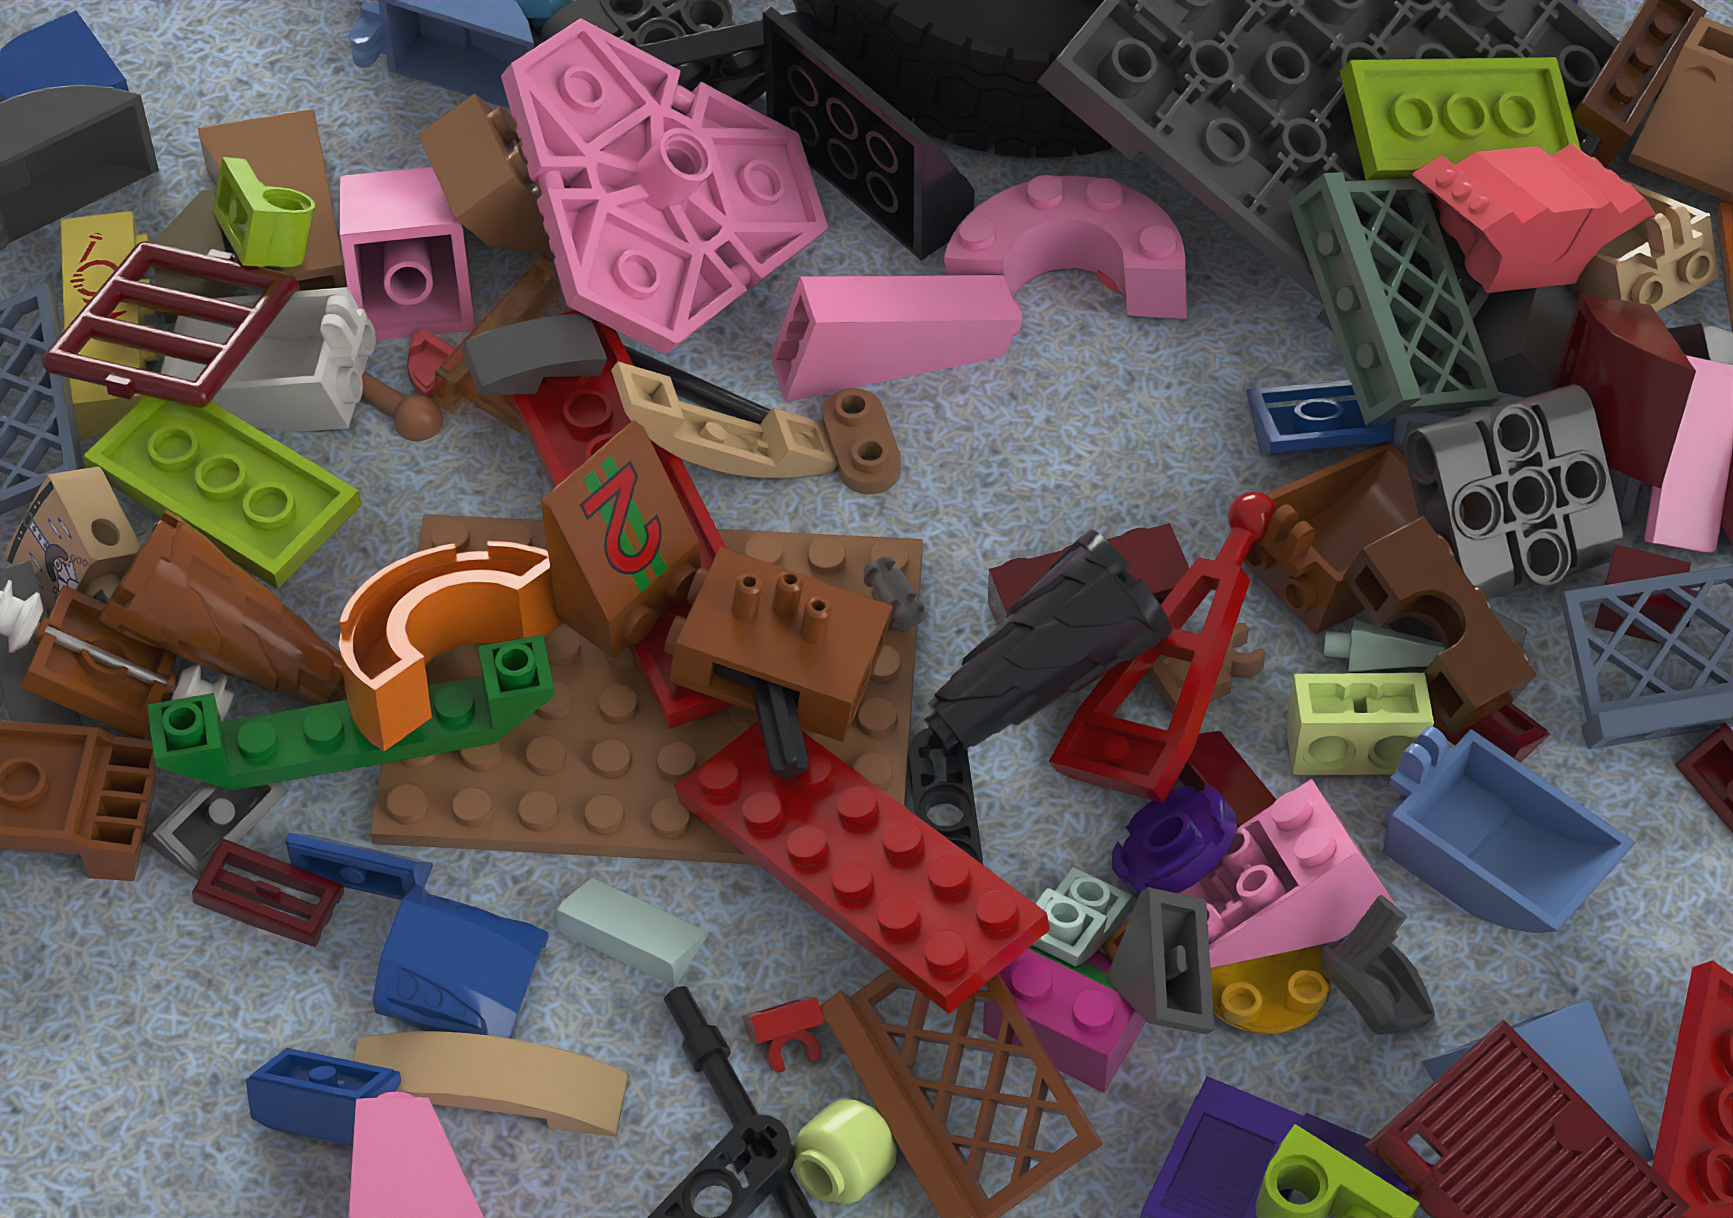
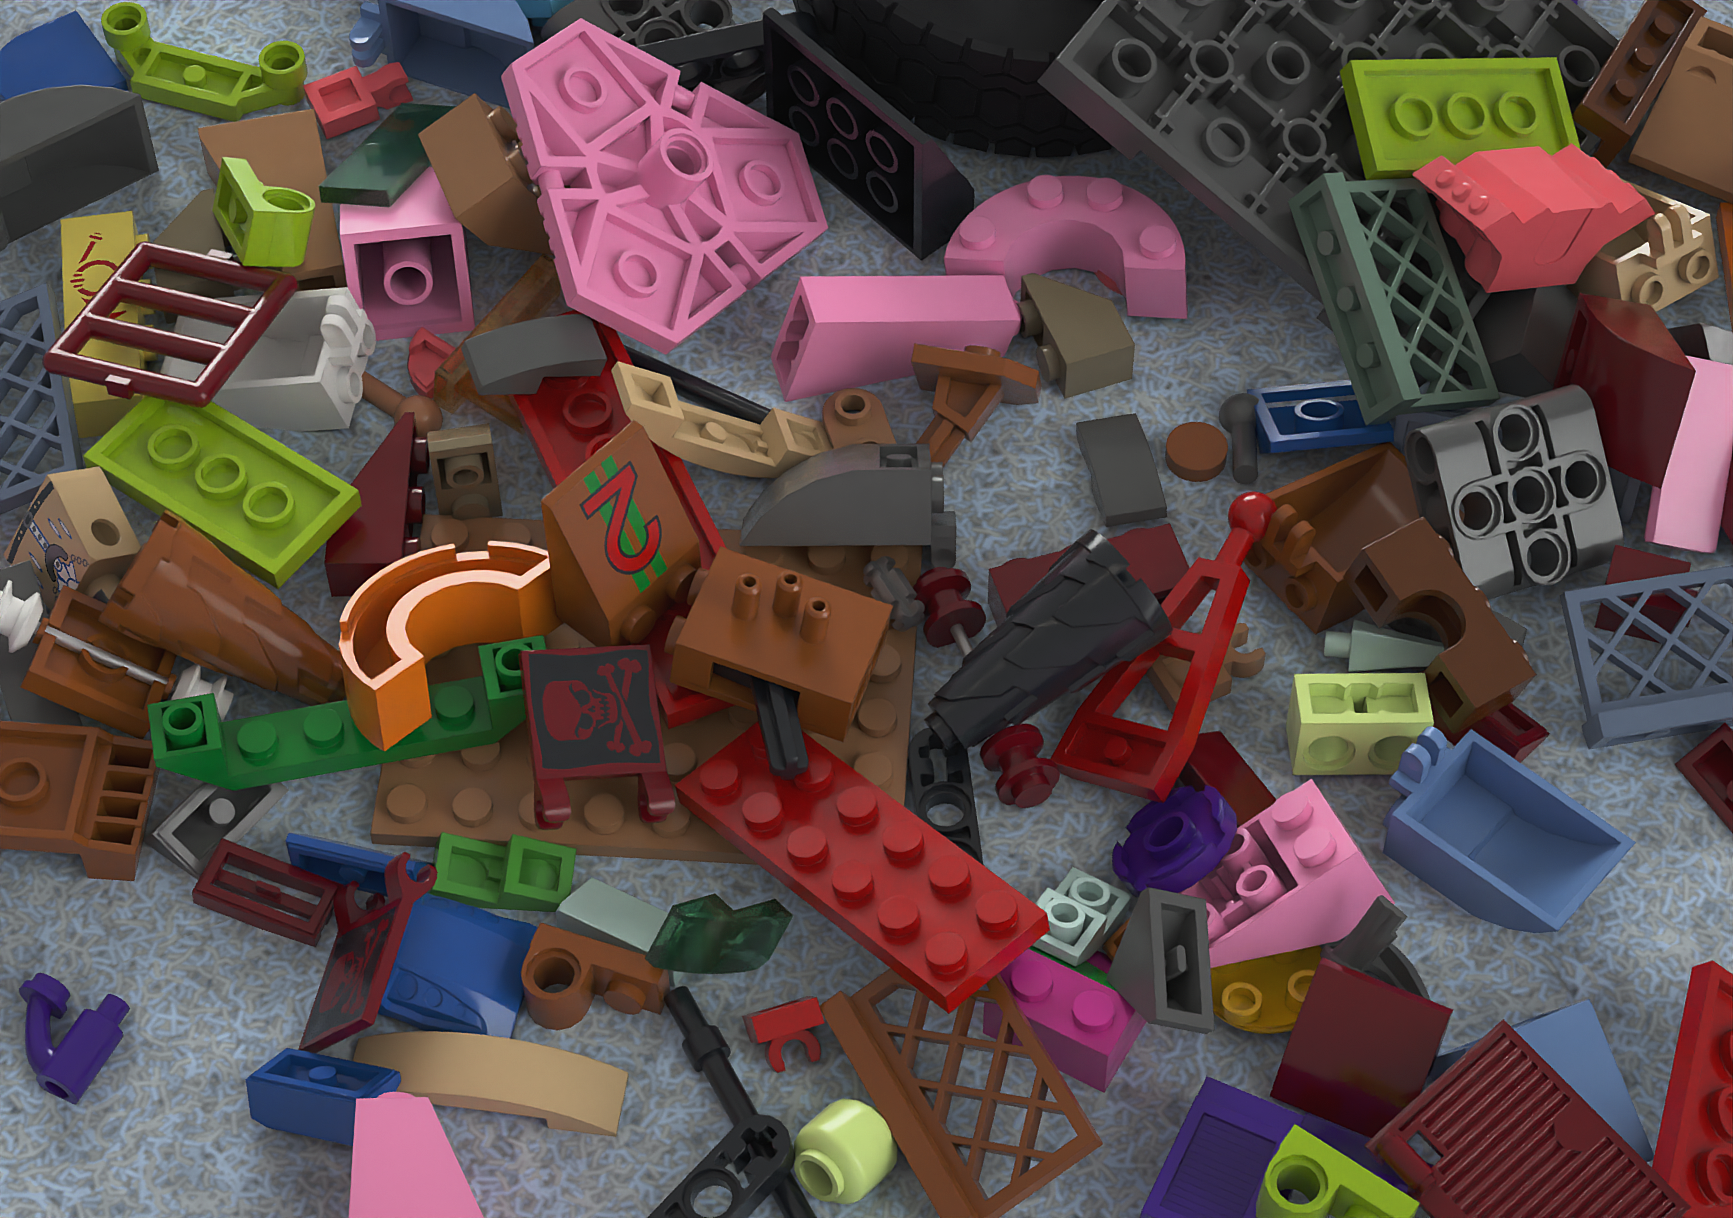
(84, 1049): none -> dark purple plant
(199, 79): none -> lime plate
(351, 101): none -> coral plate
(363, 955): none -> dark red flag
(385, 160): none -> clear green piece
(390, 506): none -> dark red slope
(465, 472): none -> dark tan slope
(510, 877): none -> bright green slope
(589, 969): none -> dark orange plate
(593, 719): none -> flag
(715, 939): none -> clear green slope
(857, 499): none -> dark grey piece
(968, 391): none -> dark orange piece
(1012, 750): none -> dark red axle
(1076, 335): none -> dark tan slope
(1121, 470): none -> dark grey slope
(1196, 451): none -> dark orange tile
(1239, 419): none -> dark grey bar
(1359, 1049): none -> dark red slope

